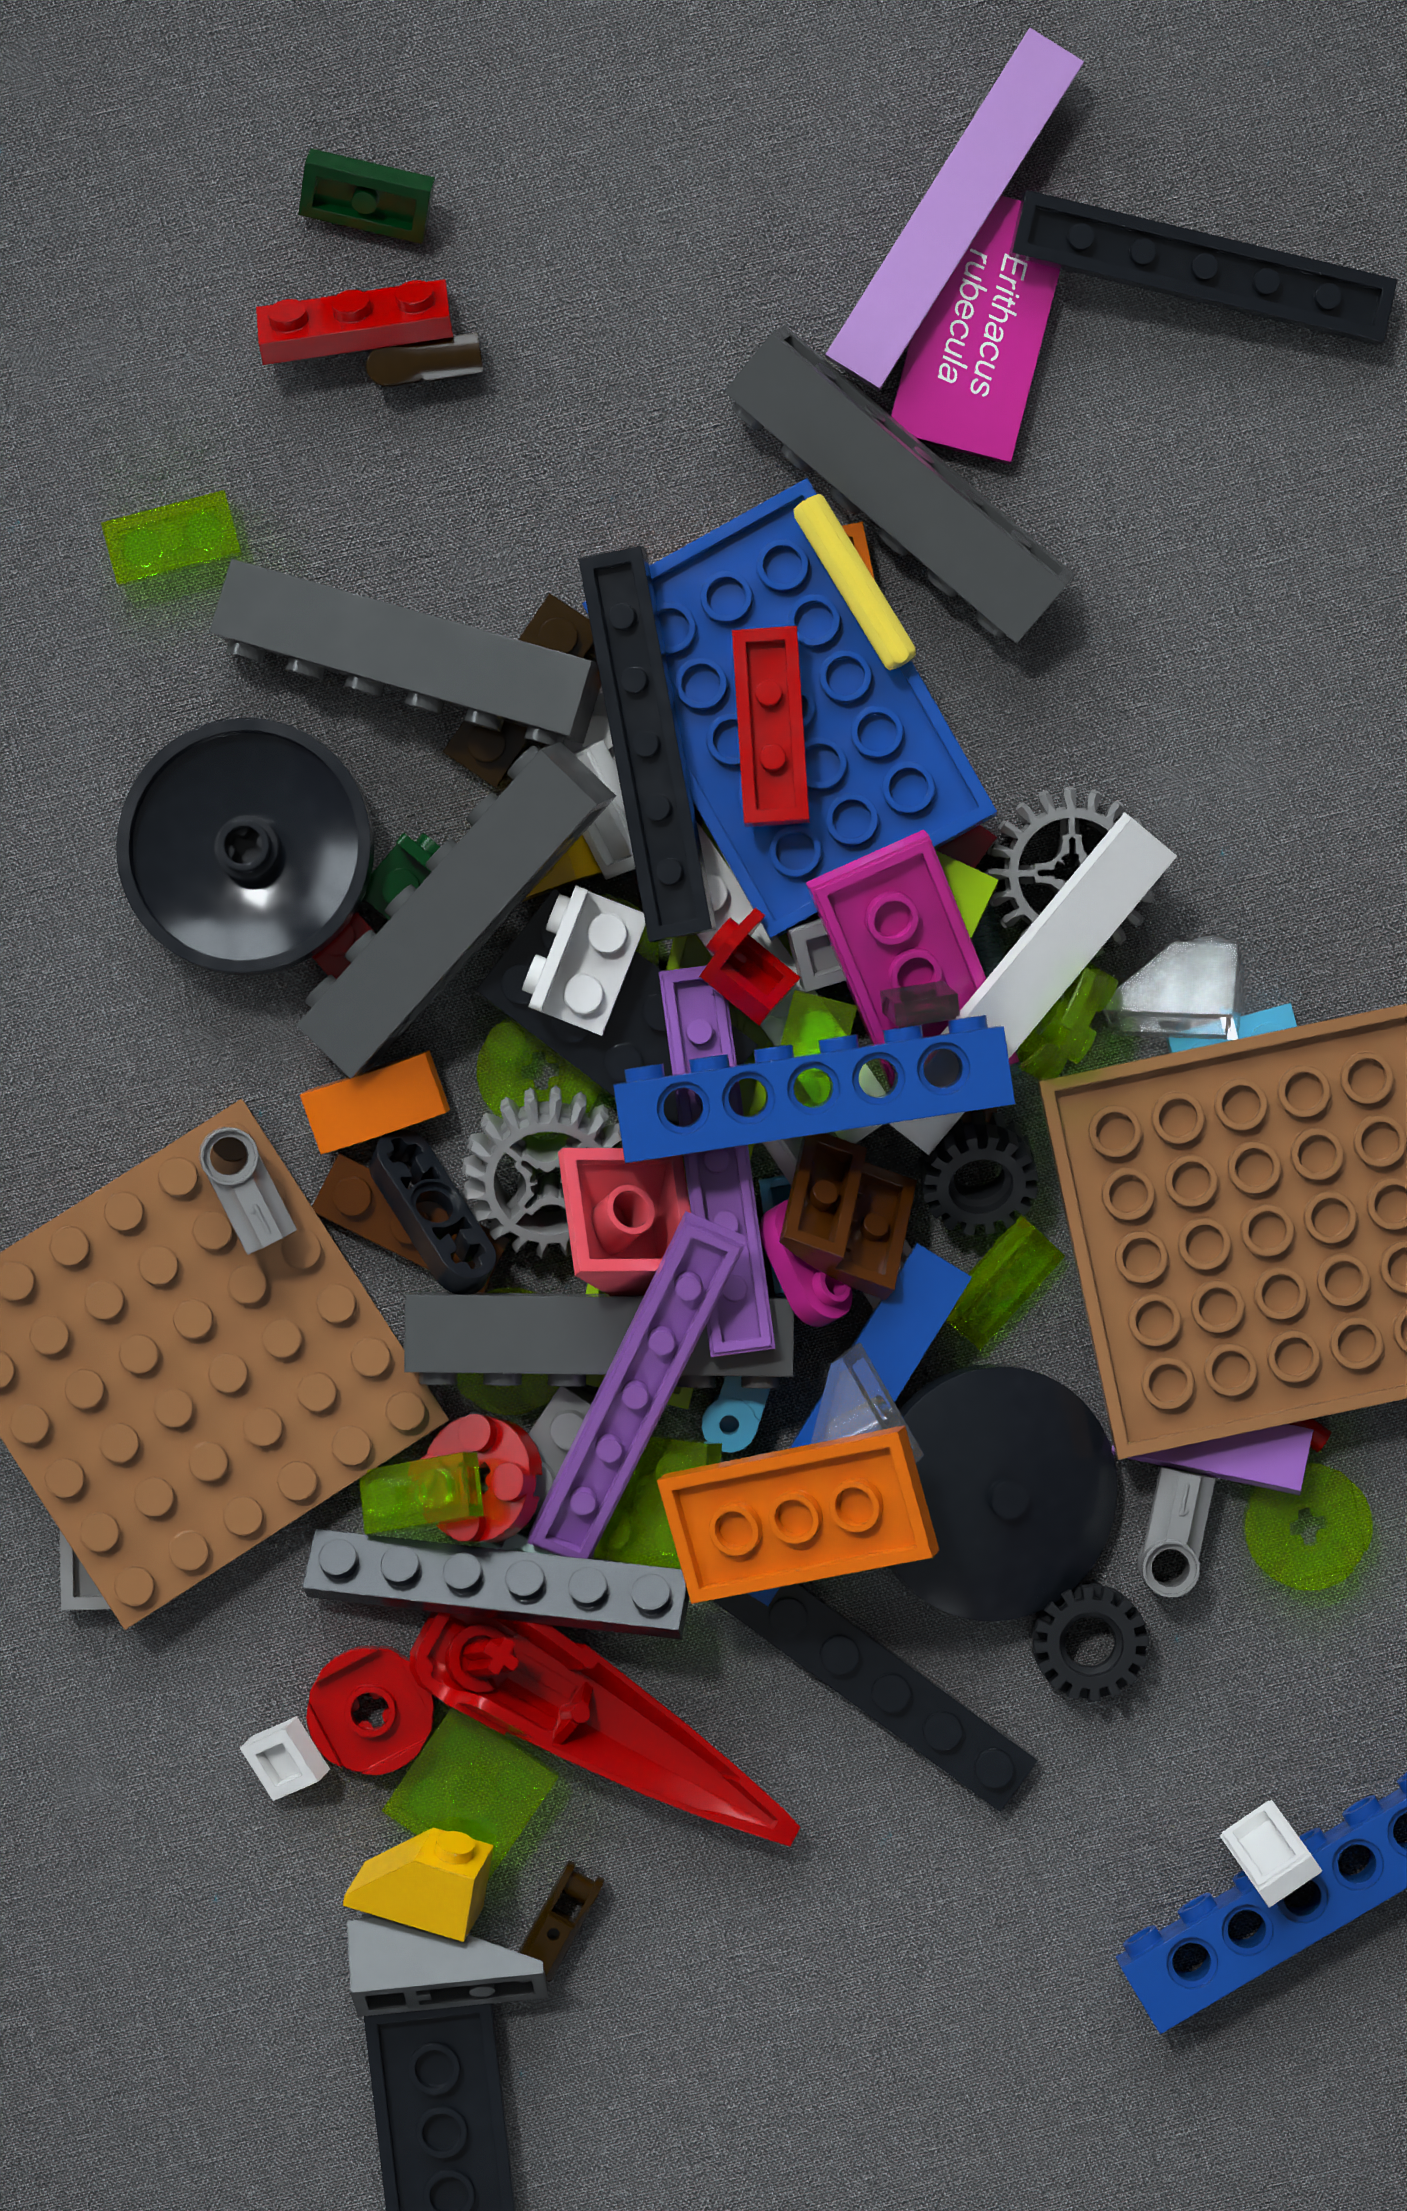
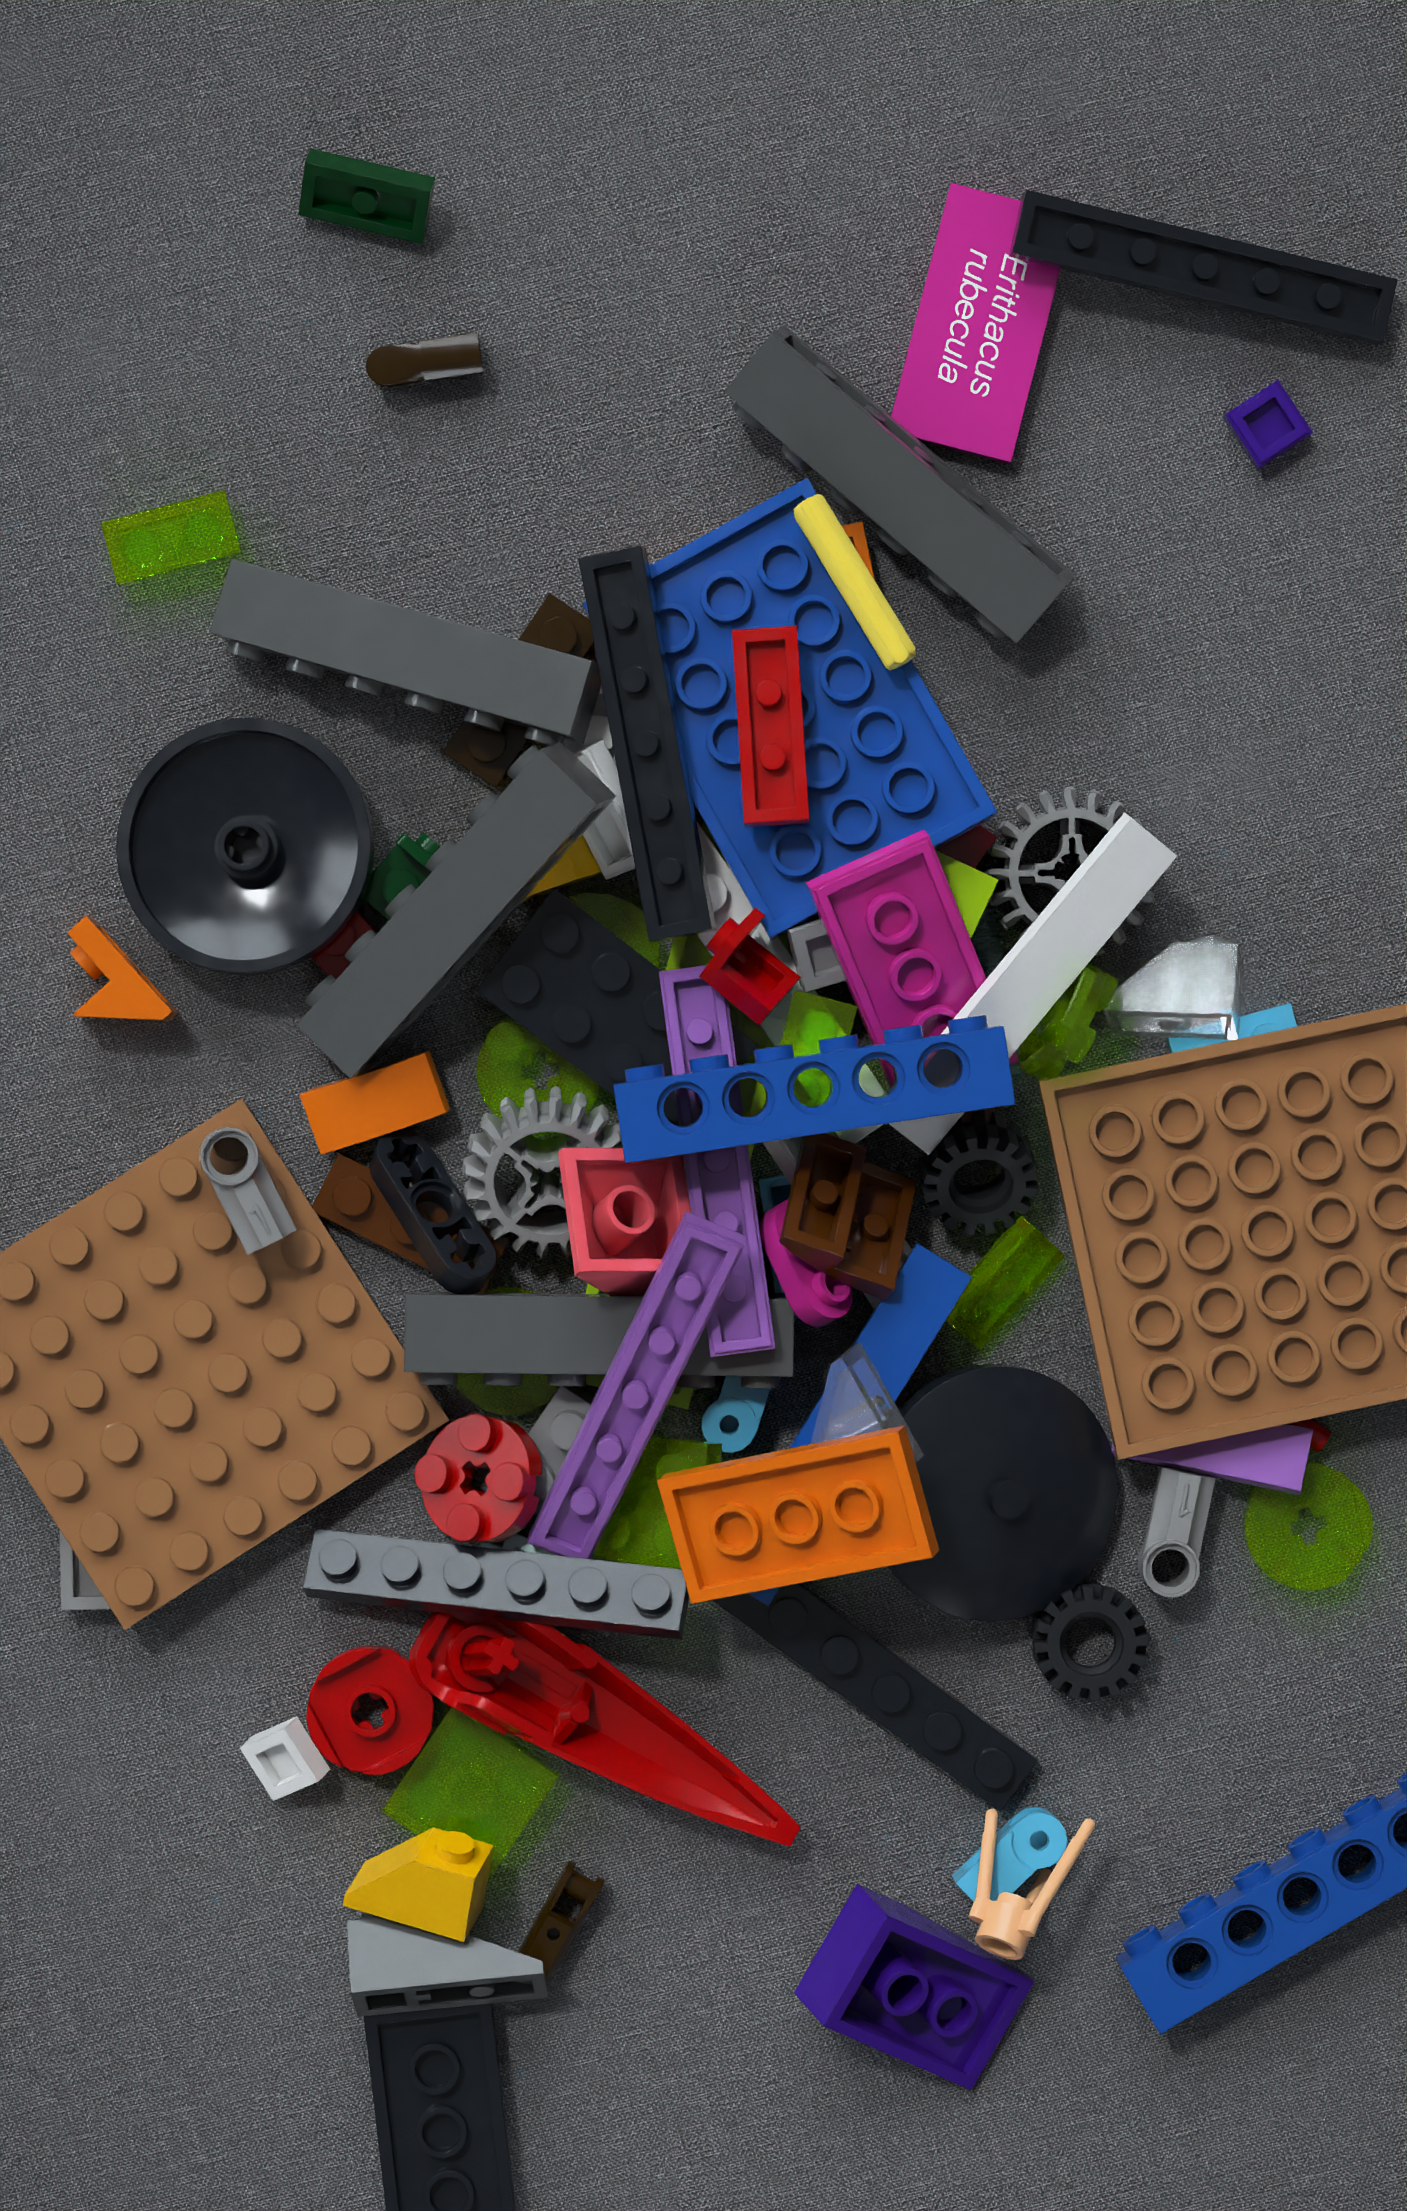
(129, 990): none -> orange slope
(354, 321): red plate -> none
(421, 1493): clear neon green plate -> none
(586, 959): white bracket -> none
(911, 1988): none -> dark purple slope
(920, 1004): clear smoke tile -> none
(954, 209): lavender tile -> none
(1011, 1919): none -> light nougat plant
(1023, 1845): none -> medium azure leg
(1267, 425): none -> dark purple tile
(1270, 1853): white tile -> none

